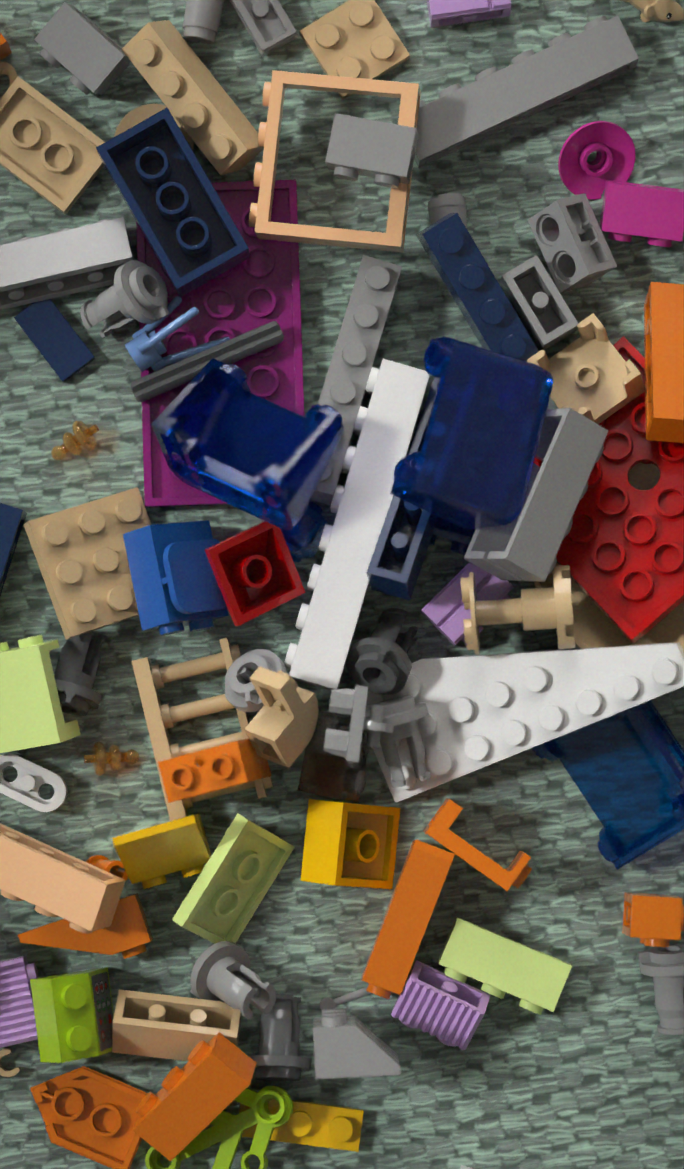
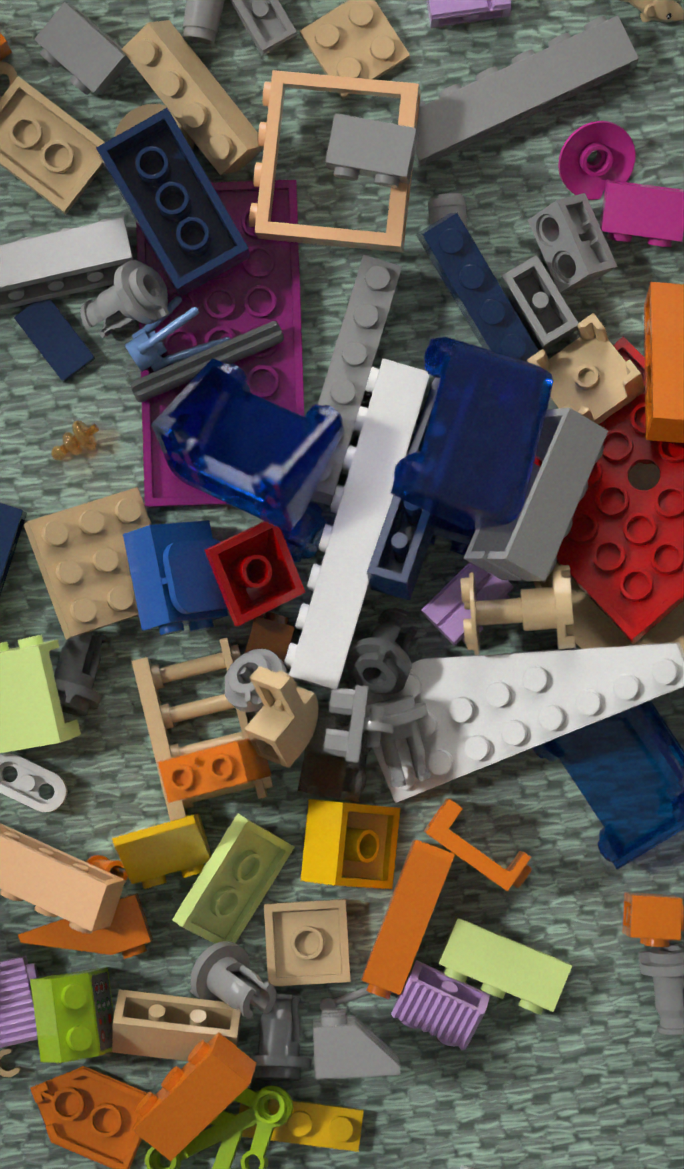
(113, 758): clear orange hair -> none
(271, 634): none -> reddish brown brick
(307, 942): none -> tan plate

